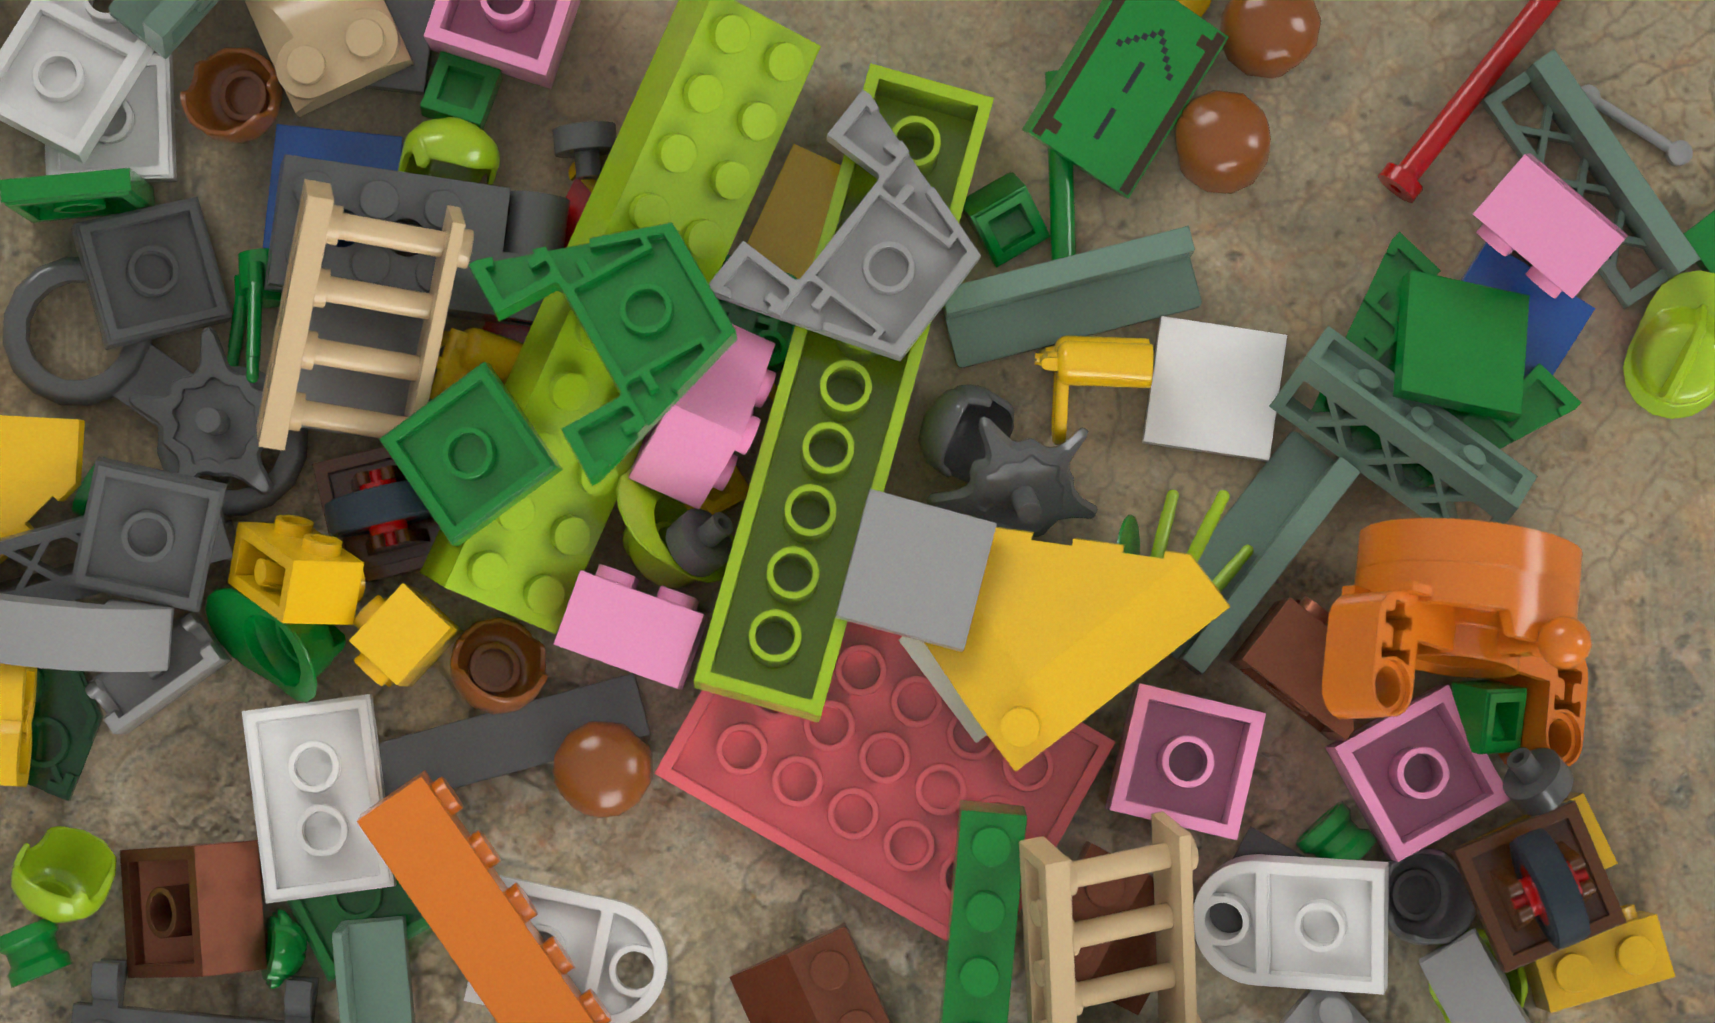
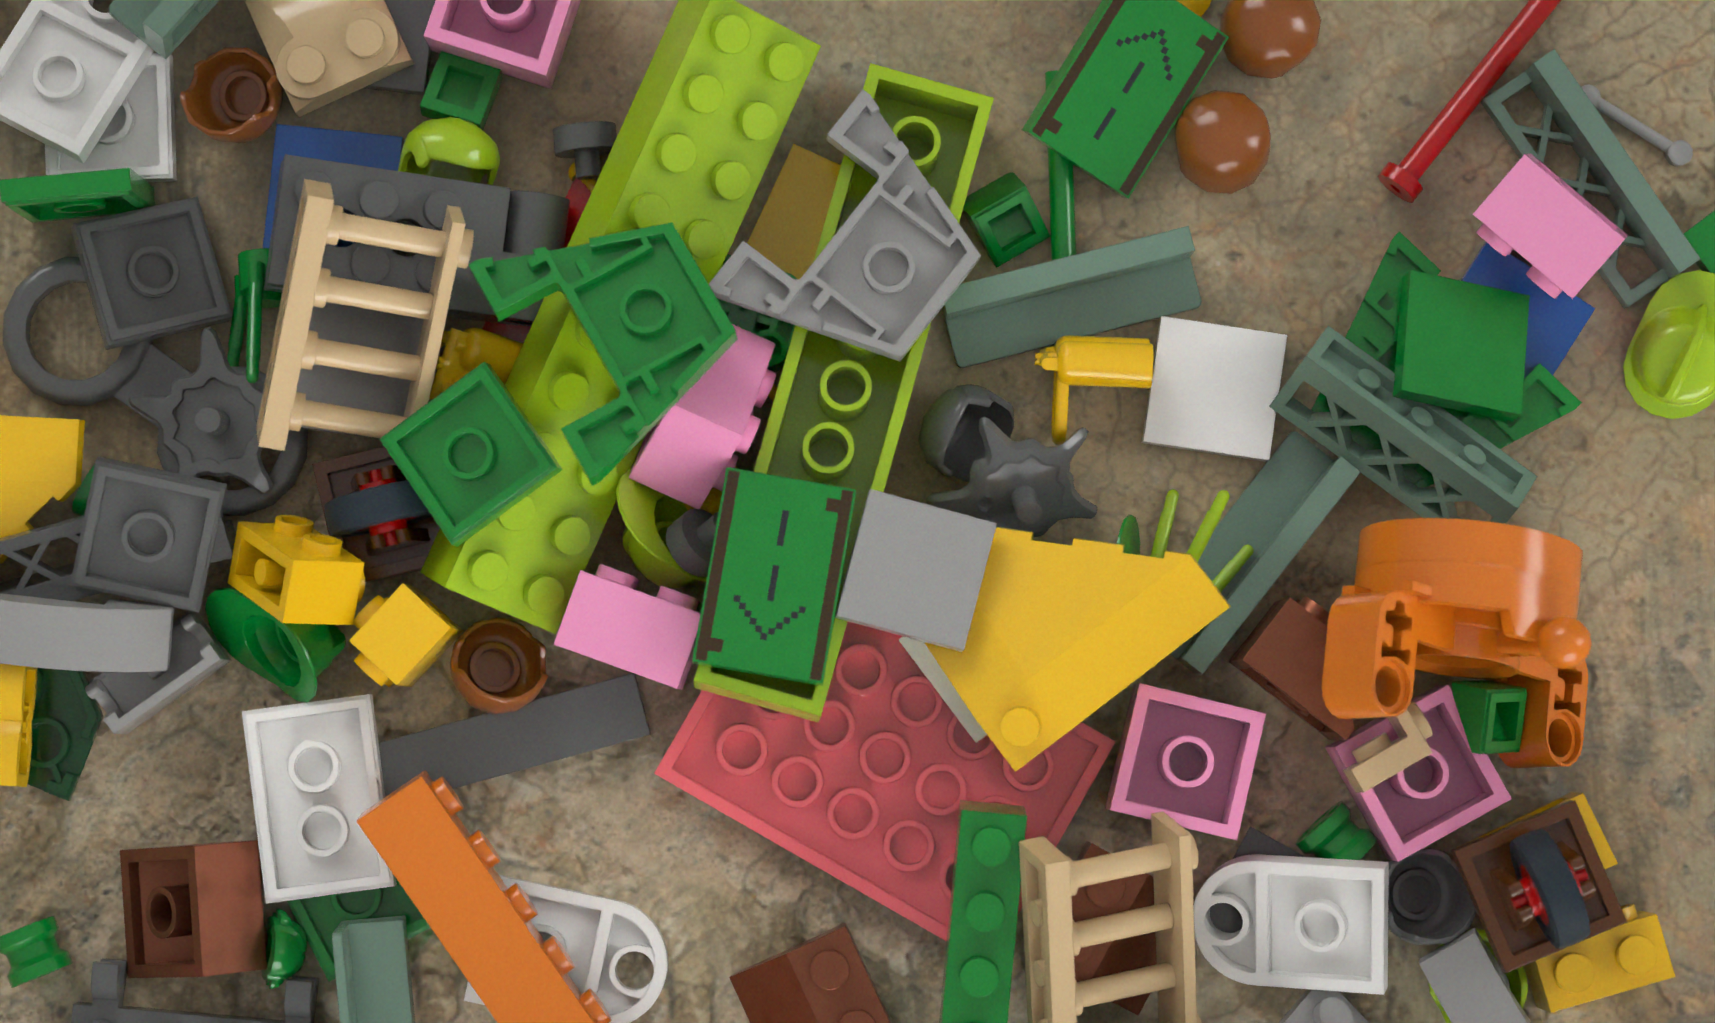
(64, 874): lime hair -> none
(603, 769): dark orange hair -> none
(774, 576): none -> green tile
(1382, 759): none -> tan bracket
(1537, 780): dark grey tile -> none

